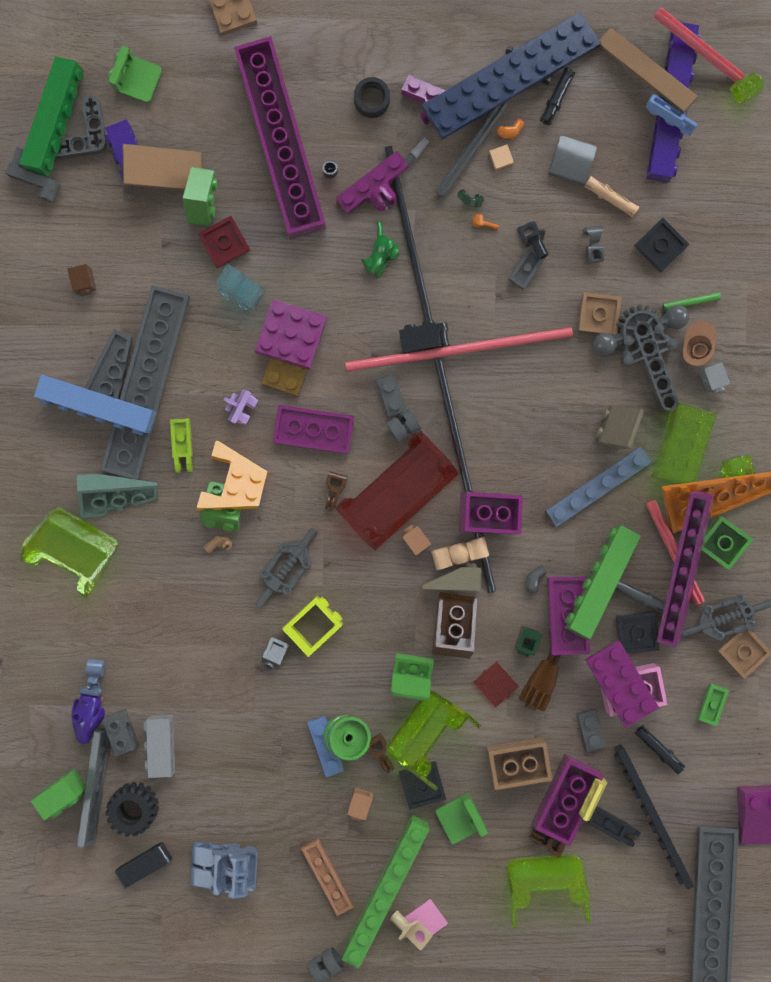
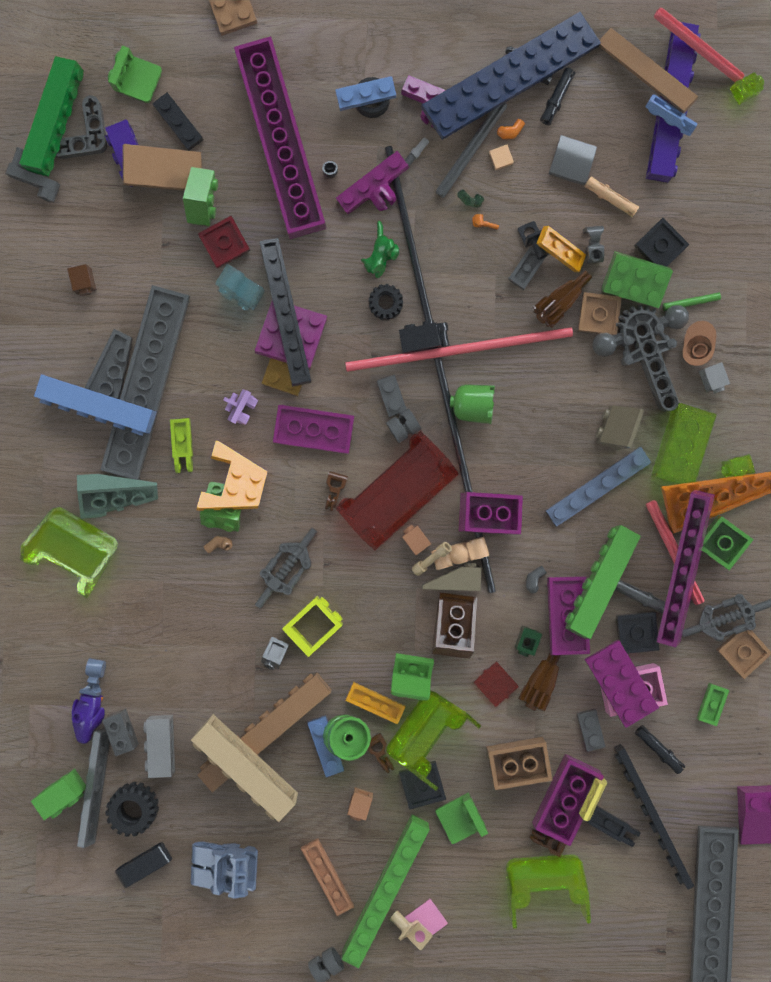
(177, 121): none -> black plate
(245, 768): none -> tan brick
(273, 723): none -> medium nougat brick
(285, 312): none -> black plate
(365, 93): none -> medium blue plate
(375, 703): none -> light orange plate
(385, 313): none -> black tyre
(441, 551): none -> tan bar
(474, 403): none -> bright green cylinder
(551, 308): none -> reddish brown piece
(561, 249): none -> light orange plate
(636, 279): none -> bright green brick

